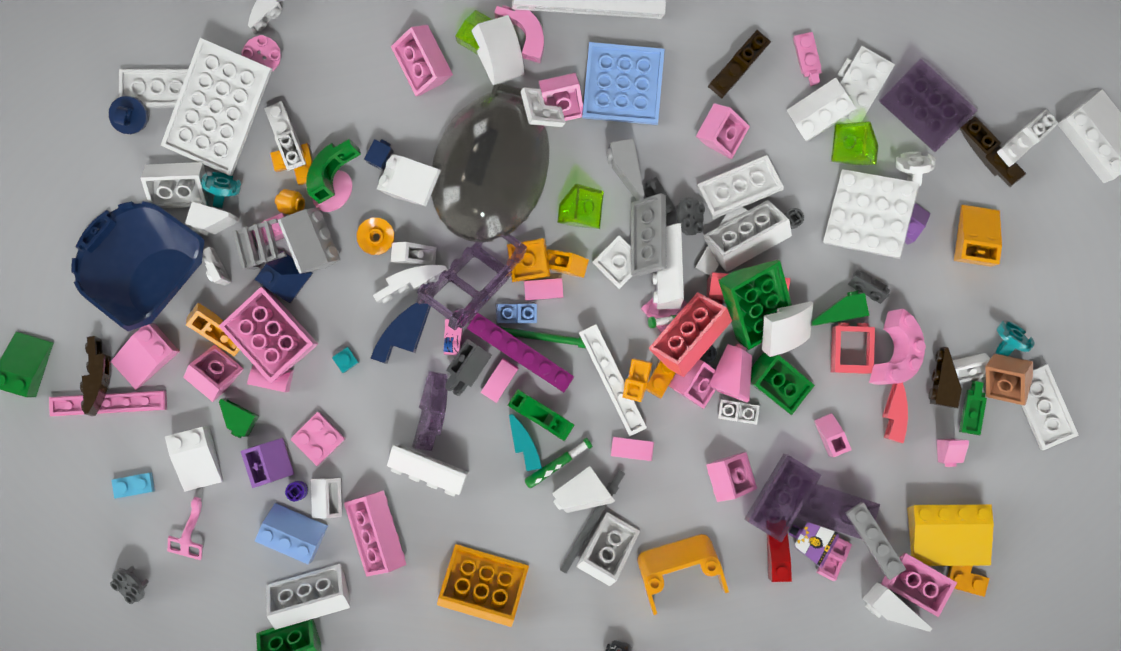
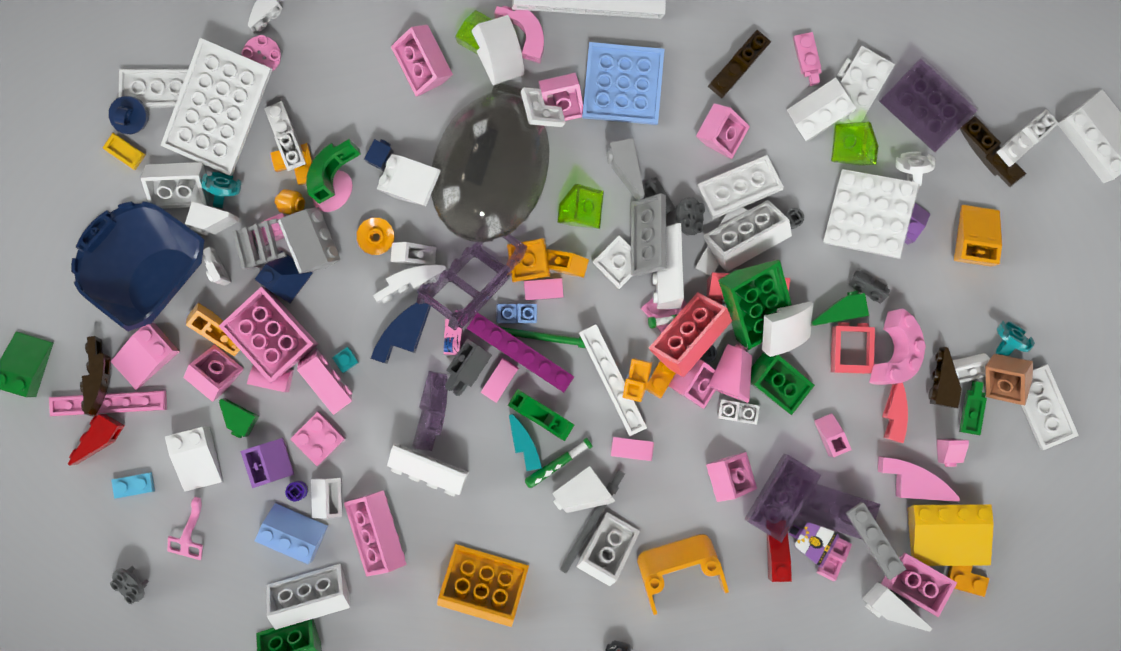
(102, 433): none -> red slope
(124, 151): none -> yellow tile
(324, 381): none -> bright pink wedge
(916, 481): none -> bright pink slope

